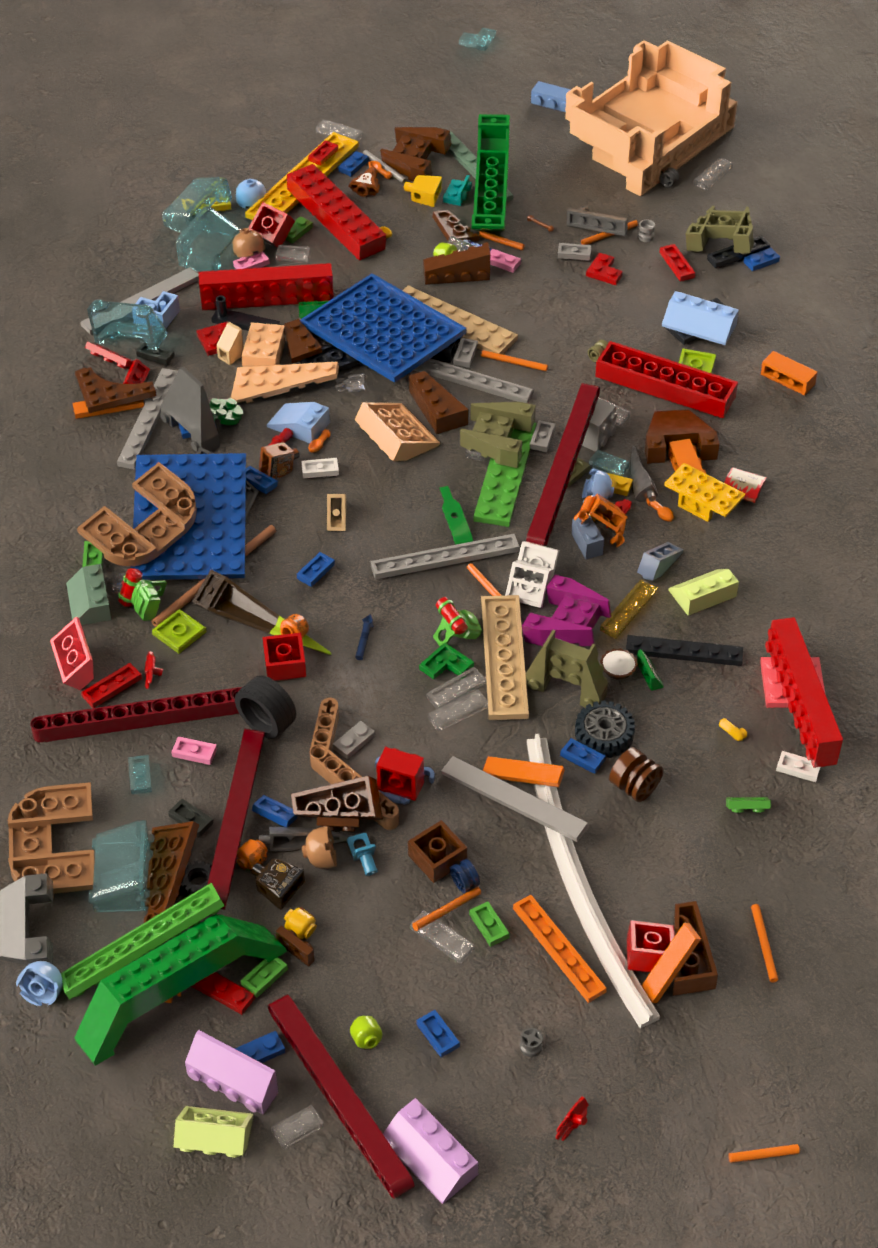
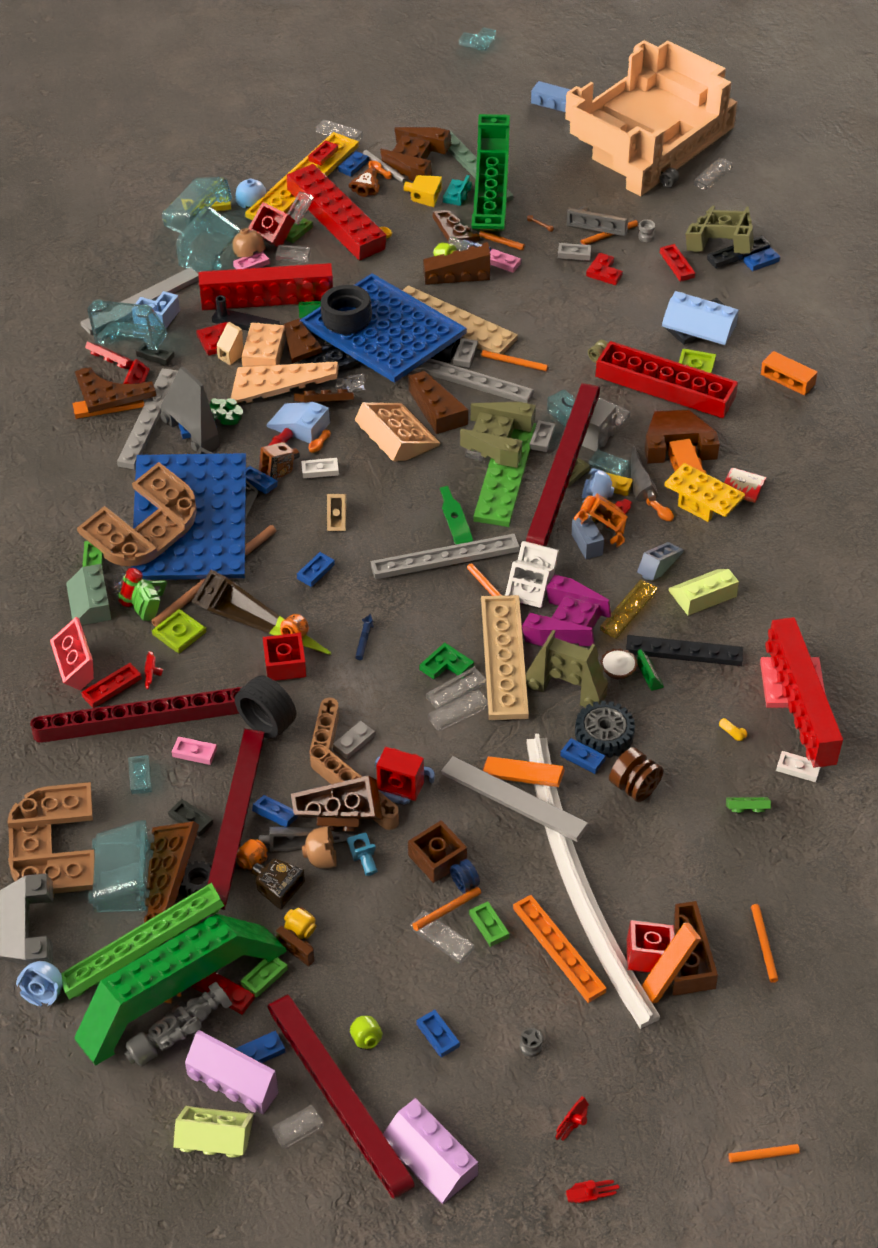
(169, 1029): none -> dark grey piece
(300, 206): none -> clear plate
(325, 395): none -> reddish brown wing
(346, 321): none -> black tyre
(456, 622): bright green piece -> none
(560, 406): none -> clear light blue brick
(588, 1191): none -> red piece

